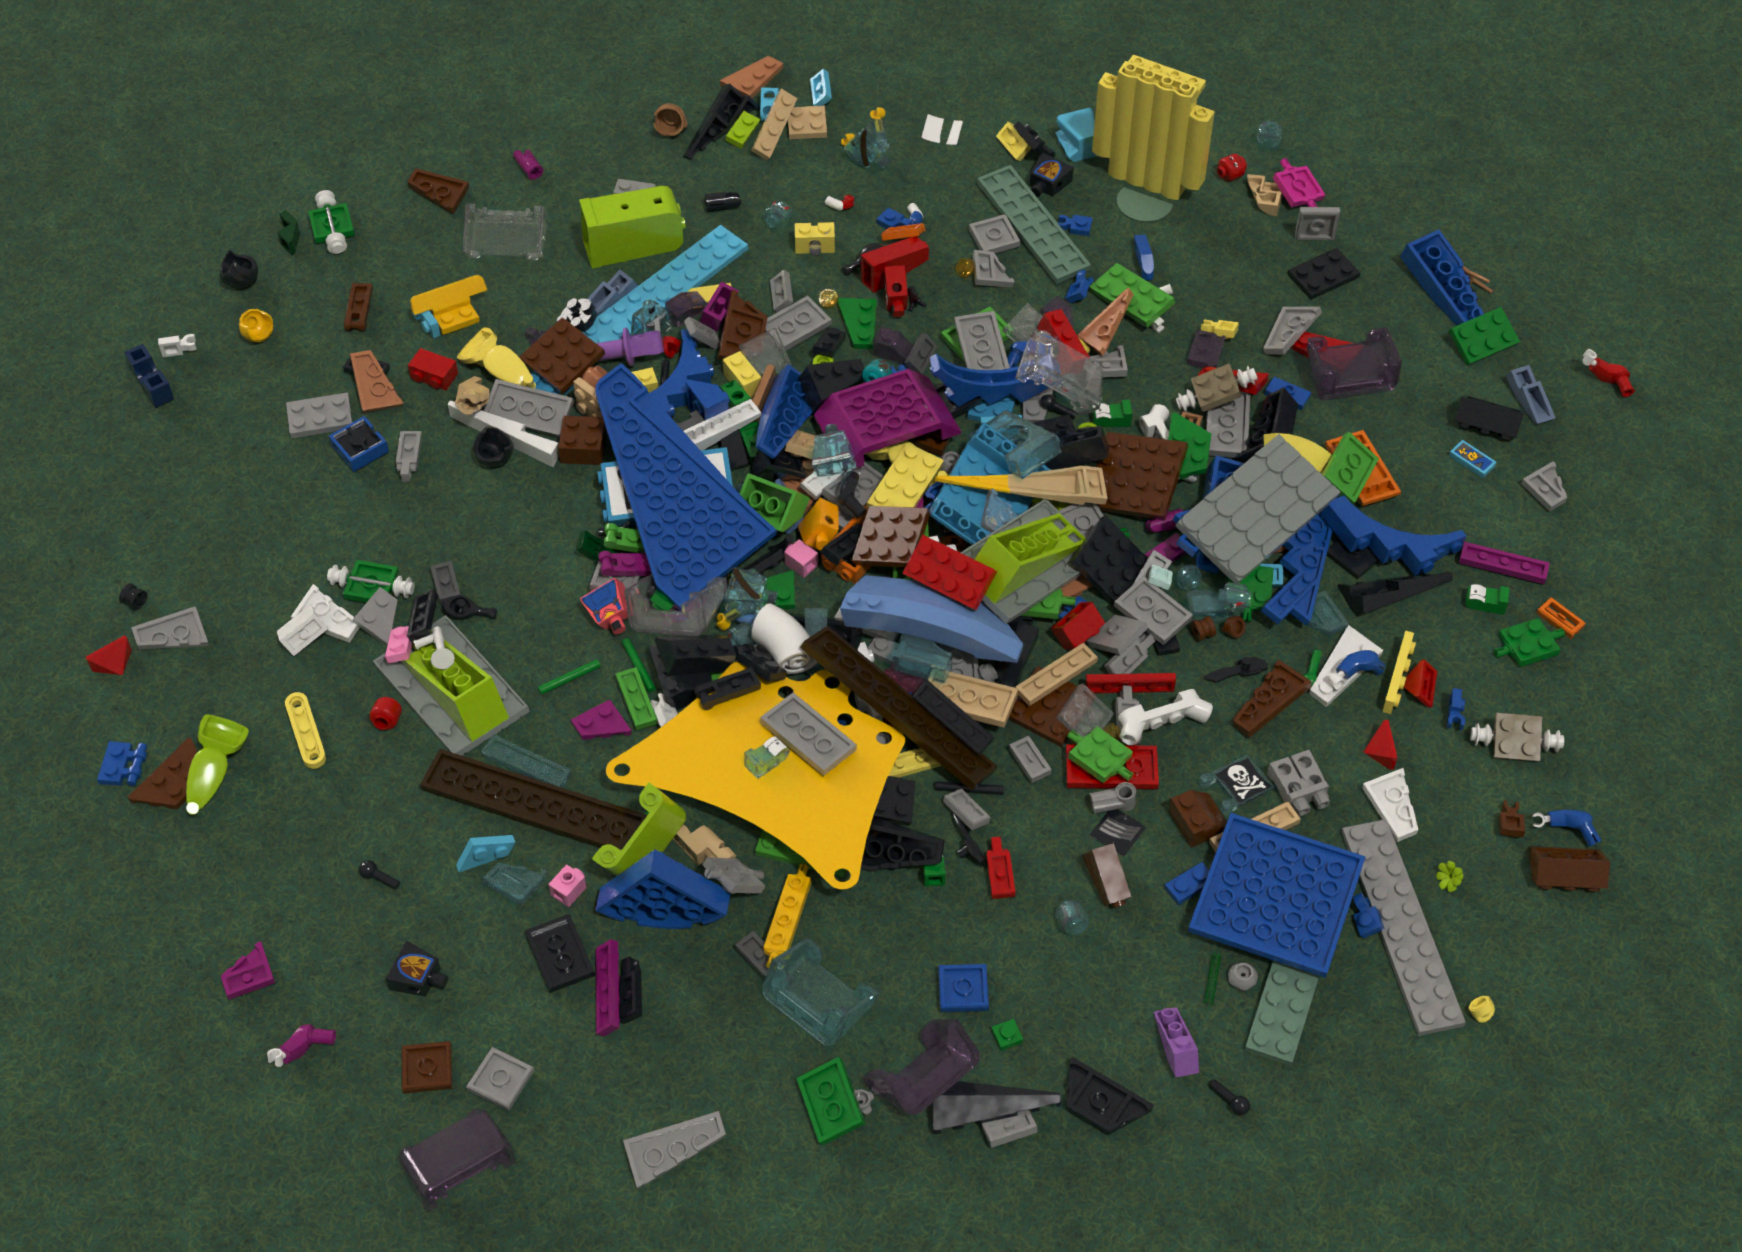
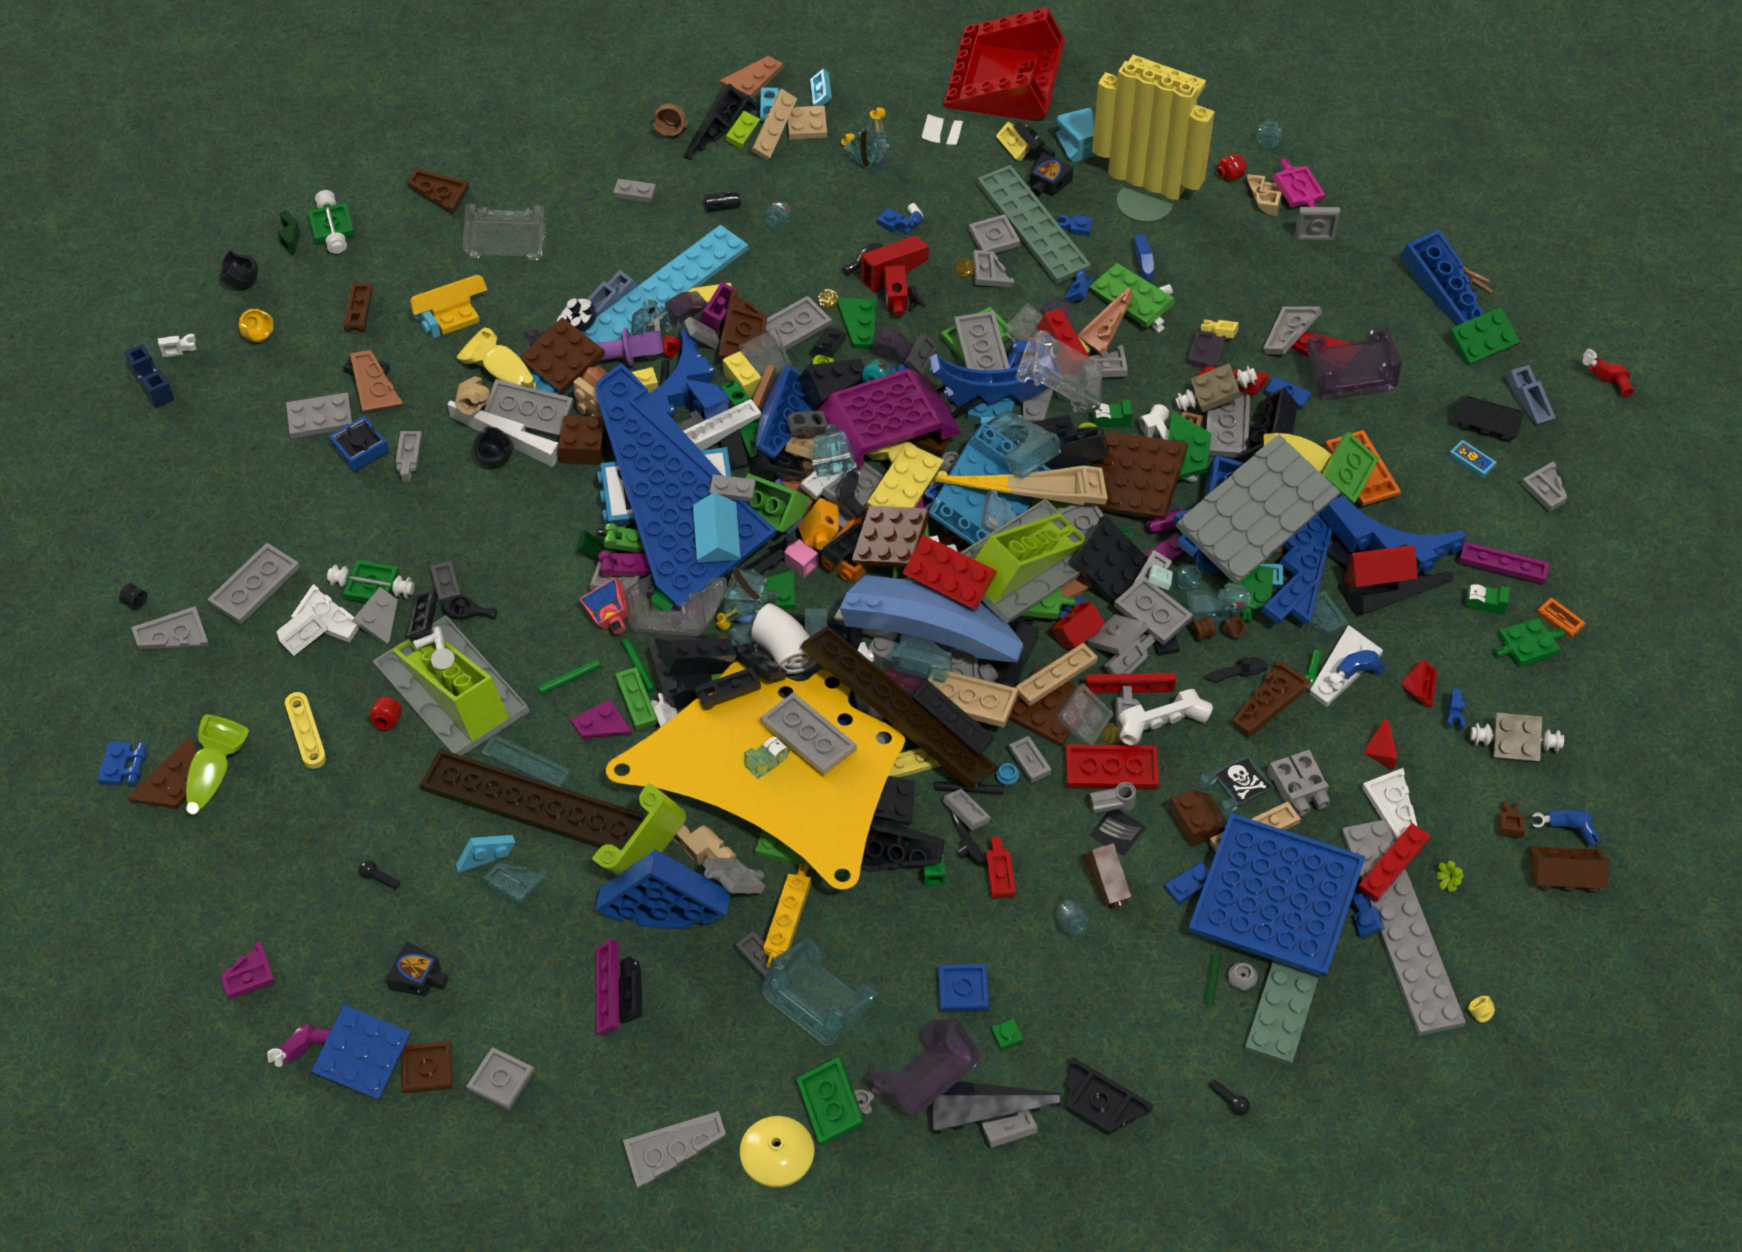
(111, 658): red slope -> none
(253, 583): none -> light grey plate
(361, 1052): none -> blue plate
(398, 645): bright pink plate -> none
(433, 369): red brick -> none
(455, 1156): clear purple windscreen -> none
(529, 164): magenta hinge -> none
(559, 953): black plate -> none
(567, 885): bright pink brick -> none
(631, 225): lime piece -> none
(716, 529): none -> medium azure slope
(733, 487): none -> light grey plate
(780, 1164): none -> light yellow dish
(781, 291): light grey plate -> none
(805, 423): none -> dark grey leg
(814, 238): light yellow piece -> none
(840, 205): arm -> none
(903, 231): orange tile -> none
(1007, 66): none -> red slope
(1007, 774): none -> dark azure plate
(1049, 402): black bar -> none
(1100, 754): bright green plate -> none
(1177, 1042): medium lavender slope -> none
(1323, 273): black plate -> none
(1382, 566): none -> red slope
(1394, 862): none -> red plate
(1398, 680): light yellow plate -> none

